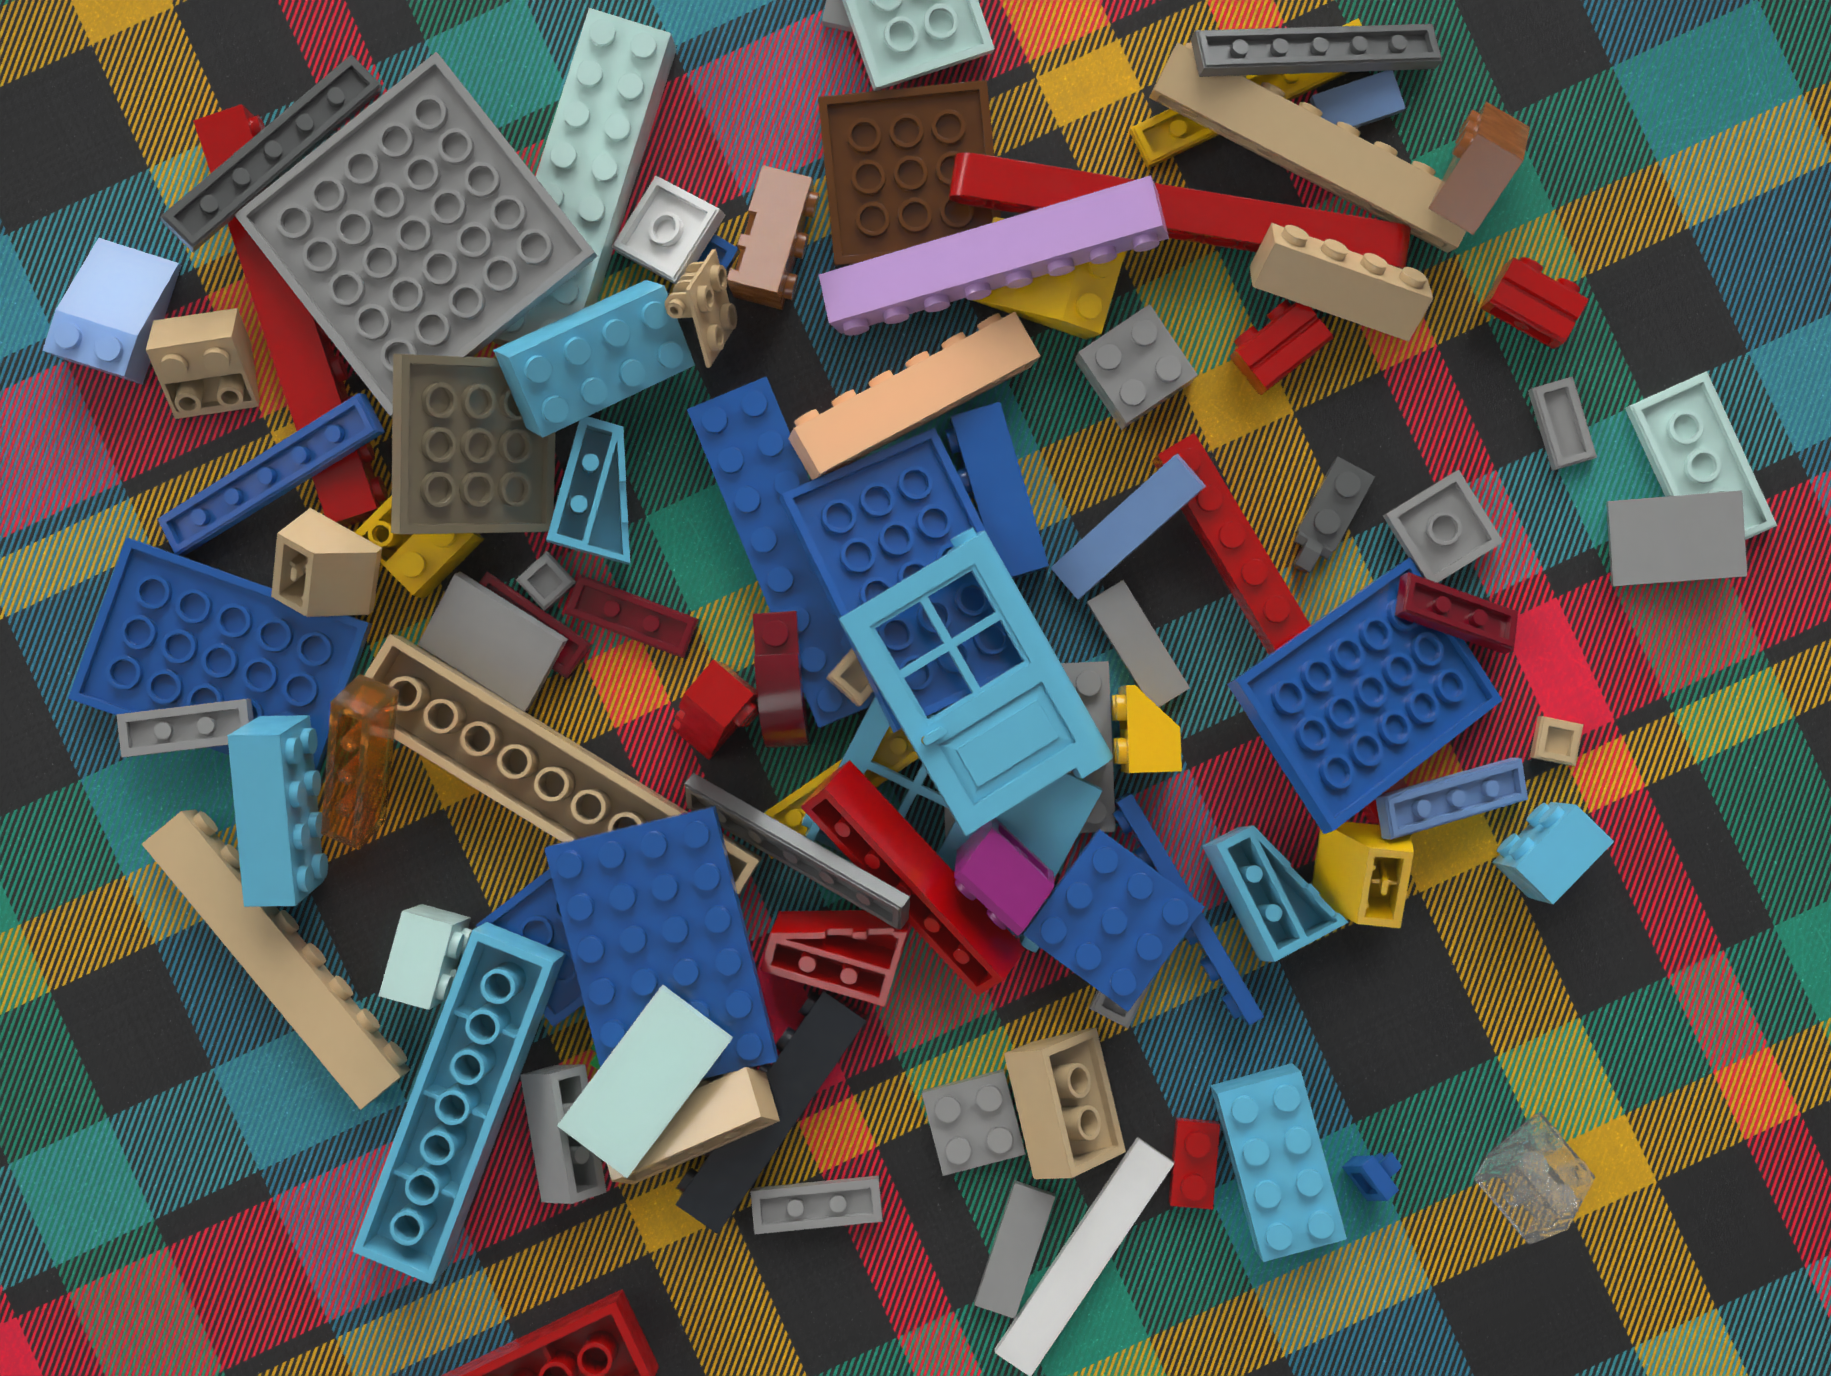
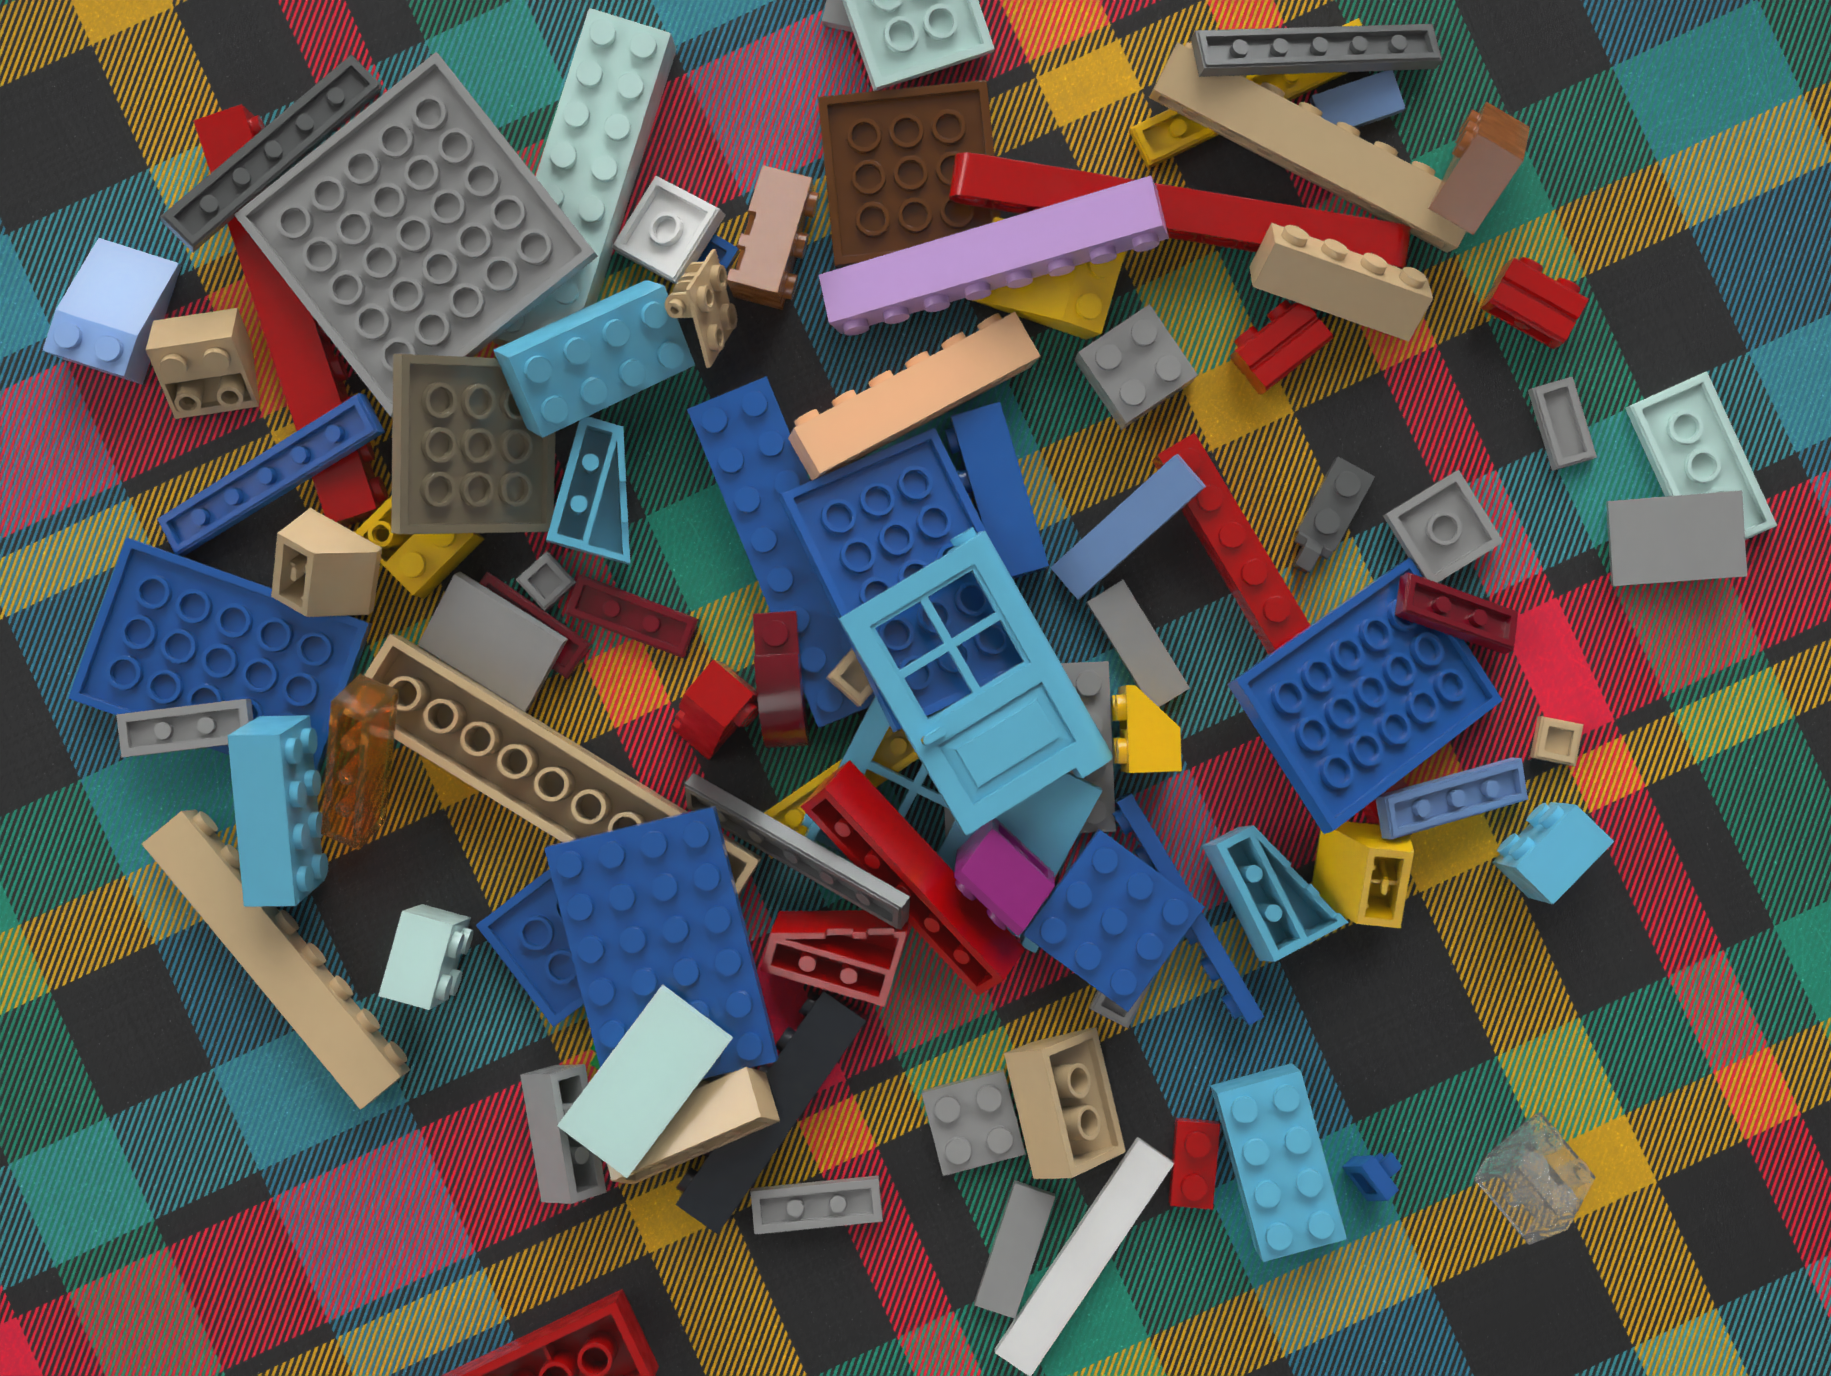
(458, 1102): medium azure brick -> none

